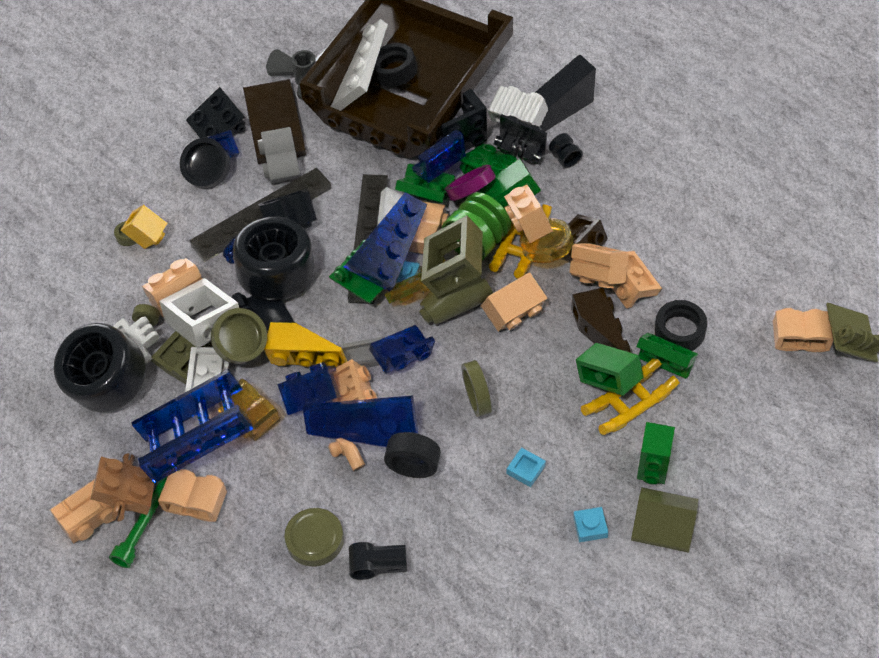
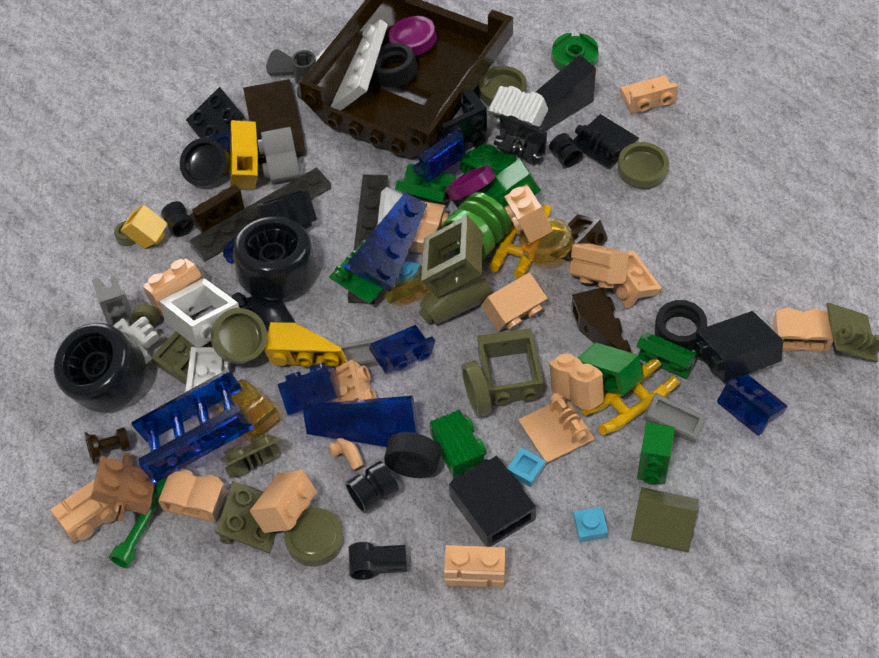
(96, 446): none -> dark brown piece
(113, 302): none -> light grey hinge
(177, 218): none -> black wheel
(217, 208): none -> dark brown bracket
(237, 521): none -> olive hinge
(243, 154): none -> yellow slope
(260, 443): none -> olive hinge
(283, 501): none -> light nougat brick
(370, 488): none -> black wheel
(415, 32): none -> magenta piece
(457, 442): none -> green brick
(474, 566): none -> light nougat brick
(492, 501): none -> black brick
(499, 76): none -> olive piece
(509, 344): none -> olive window
(556, 429): none -> light nougat hinge
(567, 43): none -> green plate
(577, 381): none -> light nougat brick
(603, 140): none -> black hinge
(643, 165): none -> olive piece
(649, 94): none -> light nougat bracket
(670, 413): none -> light grey tile
(738, 346): none -> black brick
(751, 403): none -> clear blue bracket

